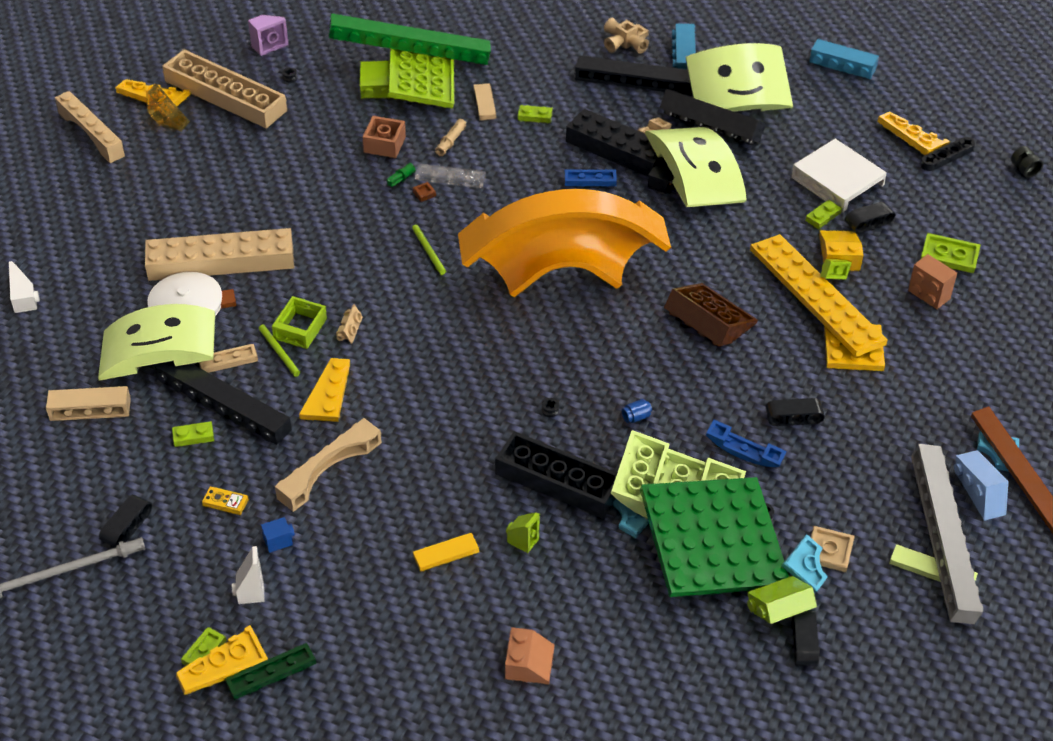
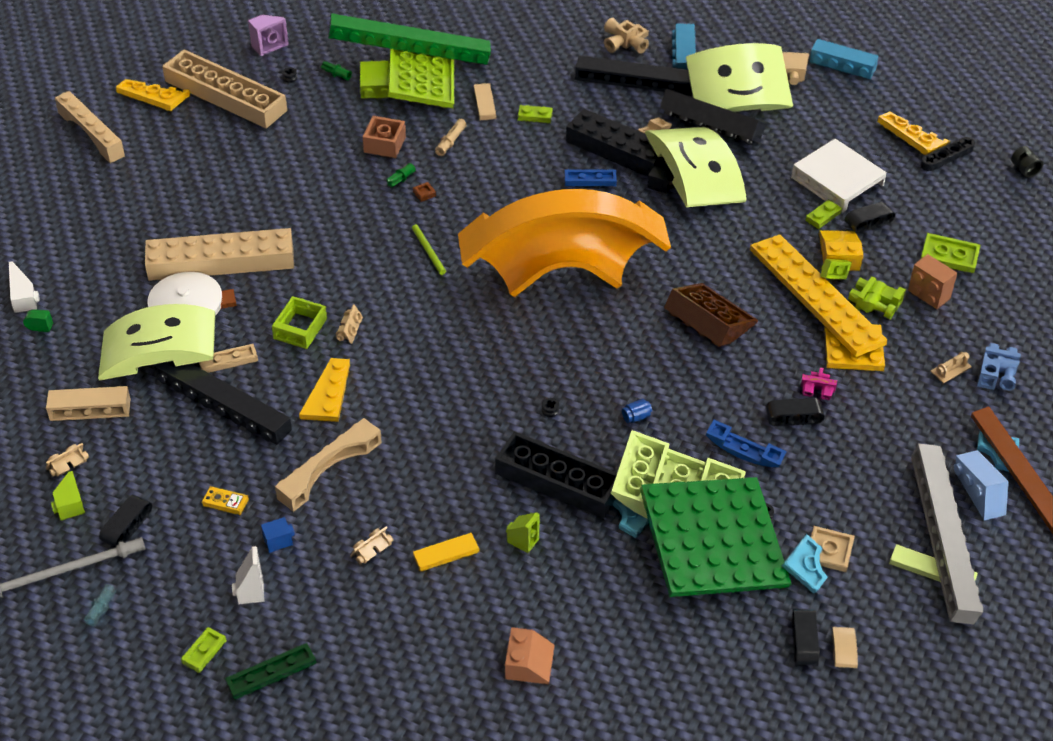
(38, 320): none -> green piece
(59, 464): none -> tan hinge
(67, 498): none -> lime slope
(100, 605): none -> clear light blue pin
(164, 110): clear yellow slope -> none
(193, 434): lime plate -> none
(223, 661): yellow wing -> none
(279, 350): lime bar -> none
(336, 70): none -> green axle
(365, 550): none -> tan hinge
(450, 175): clear plate -> none
(781, 599): lime brick -> none
(795, 66): none -> tan torso
(818, 381): none -> dark pink hips
(844, 647): none -> tan slope
(876, 296): none -> lime hips
(952, 368): none -> tan hinge
(996, 362): none -> medium blue hips

